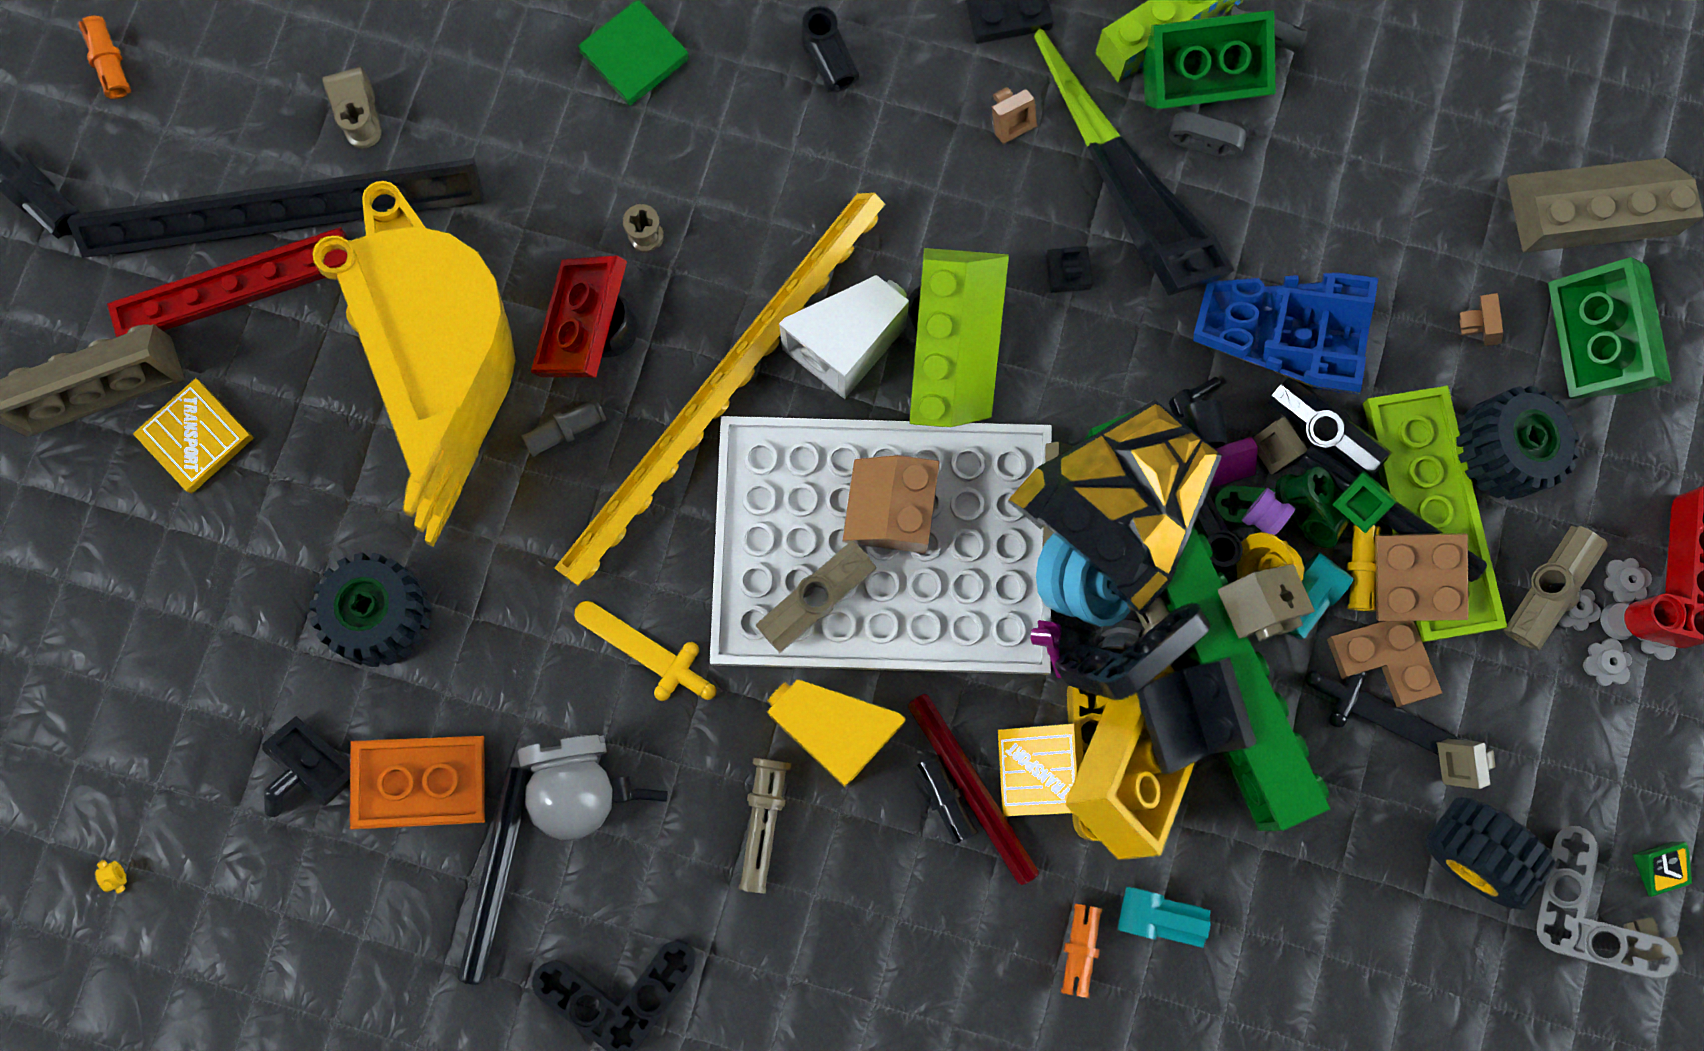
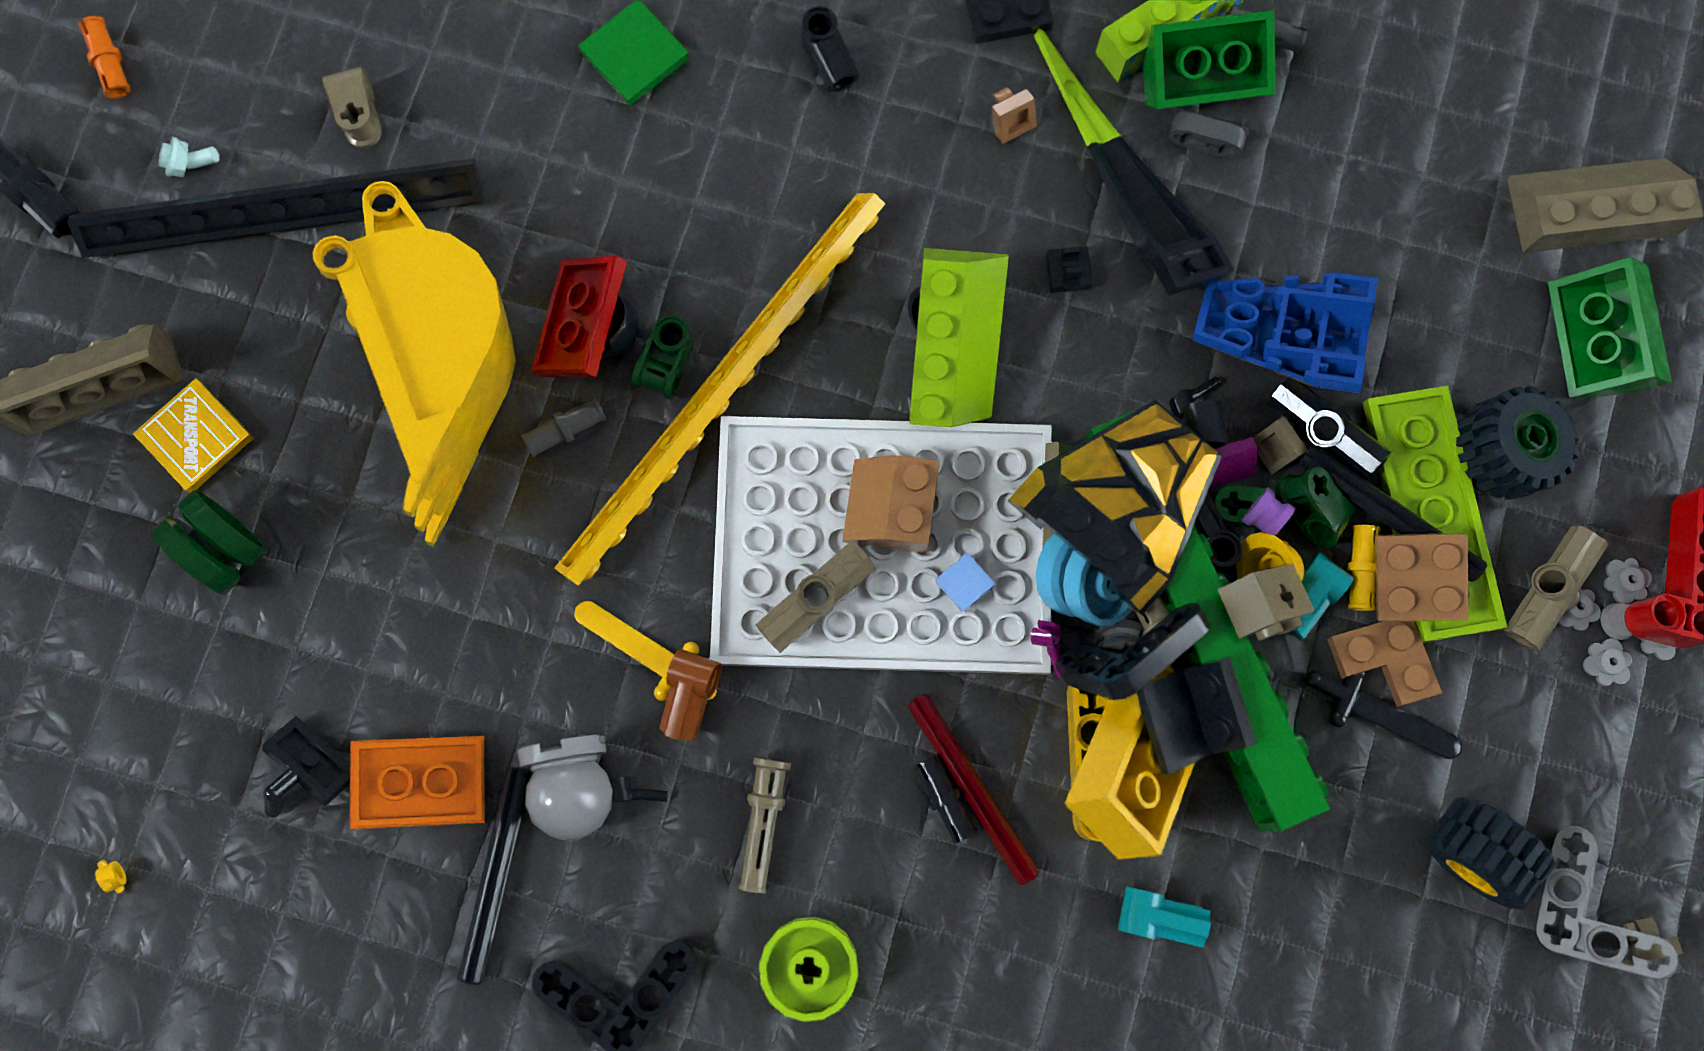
(176, 157): none -> light aqua plate
(208, 542): none -> dark green wheel
(225, 286): red tile -> none
(370, 610): black wheel -> none
(634, 221): dark tan bush -> none
(663, 365): none -> dark green piece
(691, 684): none -> dark orange piece
(805, 995): none -> lime wheel
(833, 727): yellow slope -> none
(846, 332): white slope -> none
(965, 582): none -> light blue tile
(1038, 768): yellow tile -> none
(1081, 950): orange pin -> none
(1364, 501): green slope -> none
(1465, 763): dark tan tile -> none
(1484, 320): medium nougat tile -> none
(1664, 867): slope -> none

